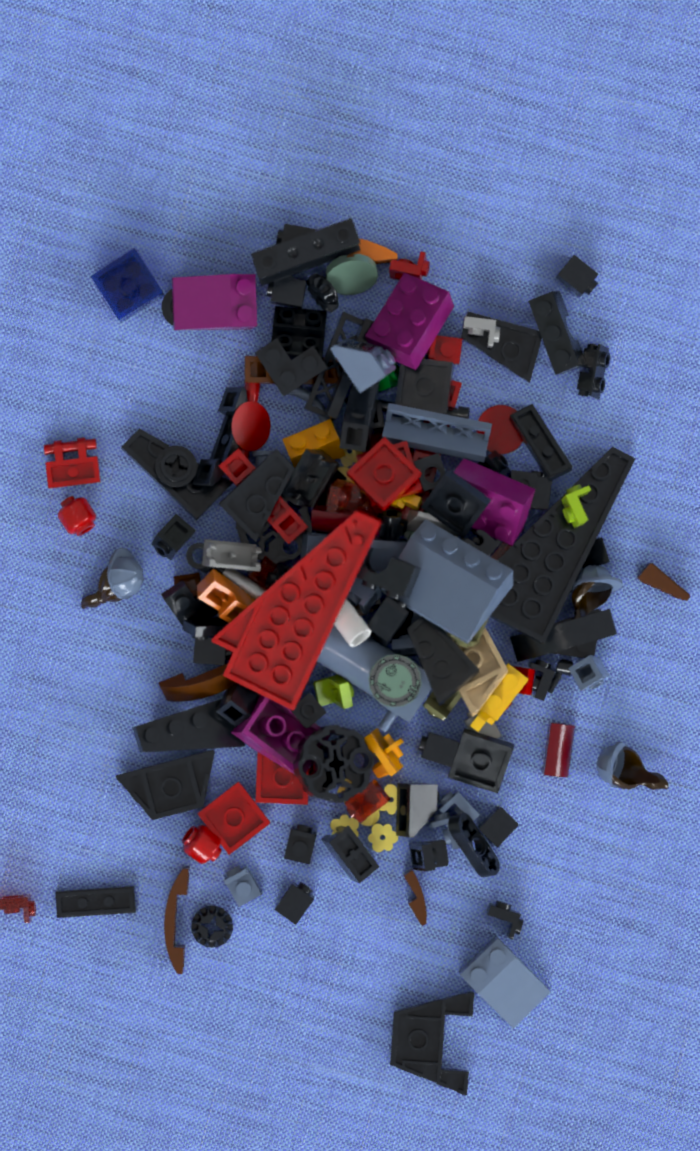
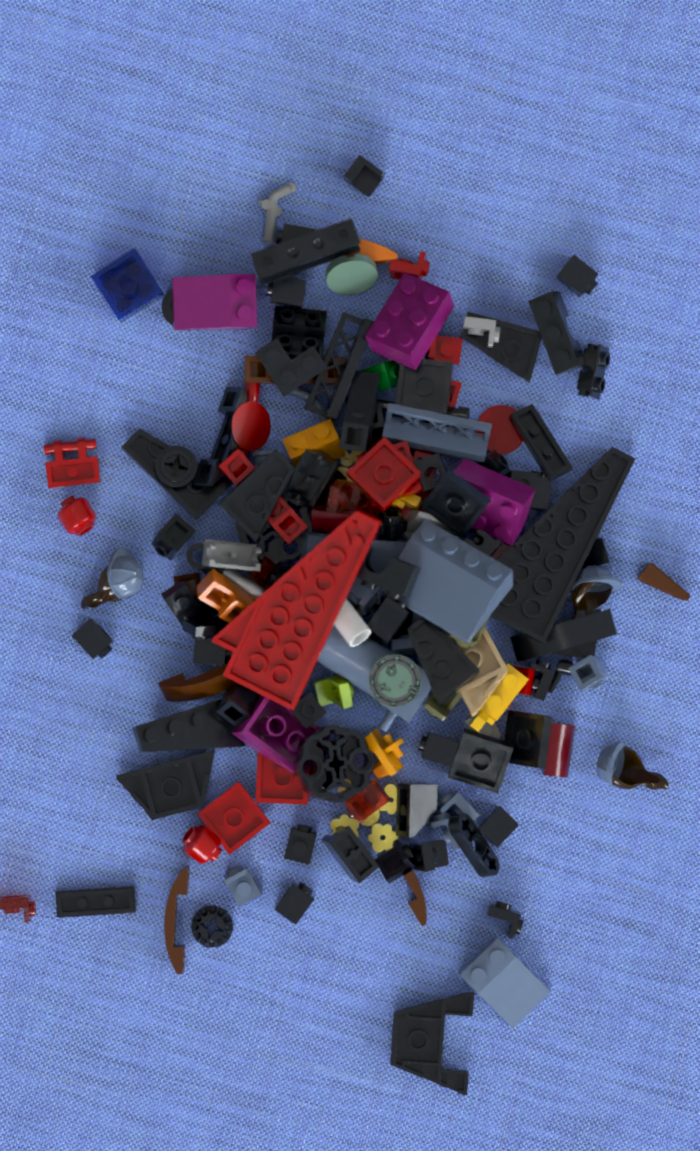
(93, 639): none -> black brick
(273, 211): none -> light grey piece
(323, 292): black gear -> none
(363, 362): sand blue slope -> none
(364, 176): none -> black panel
(396, 861): none -> black bracket
(530, 738): none -> black plate
(573, 509): lime bracket -> none

